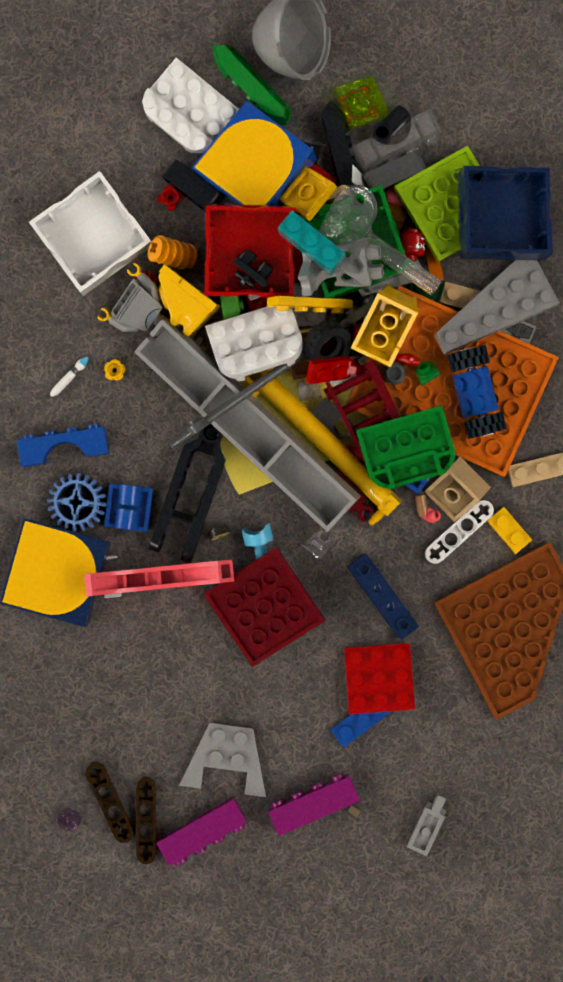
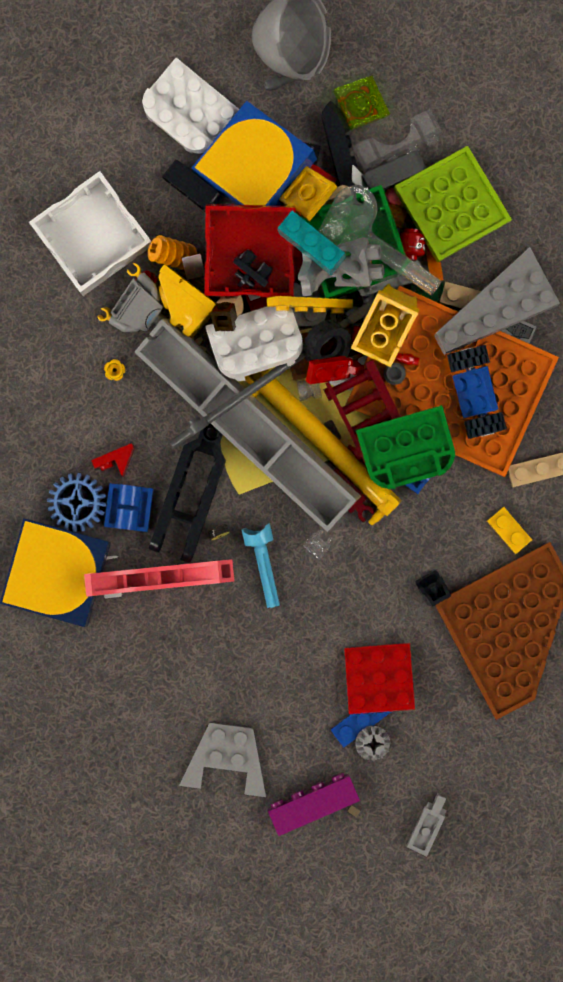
(35, 449): blue arch -> none
(68, 819): clear purple tile -> none
(80, 365): white piece -> none
(106, 803): dark brown beam -> none
(121, 456): none -> red slope
(150, 820): dark brown beam -> none
(176, 197): red plate -> none
(193, 266): none -> sticker
(202, 831): magenta brick -> none
(226, 312): none -> dark brown leg
(244, 76): green brick -> none
(264, 607): dark red plate -> none
(328, 415): dark grey piece -> none
(365, 736): none -> light grey gear
(382, 596): dark blue fence -> none
(392, 124): black piece -> none
(425, 512): arm -> none
(426, 372): green plate -> none
(433, 588): none -> black hand
(457, 489): tan slope -> none
(461, 534): white beam -> none
(504, 213): dark blue tile -> none

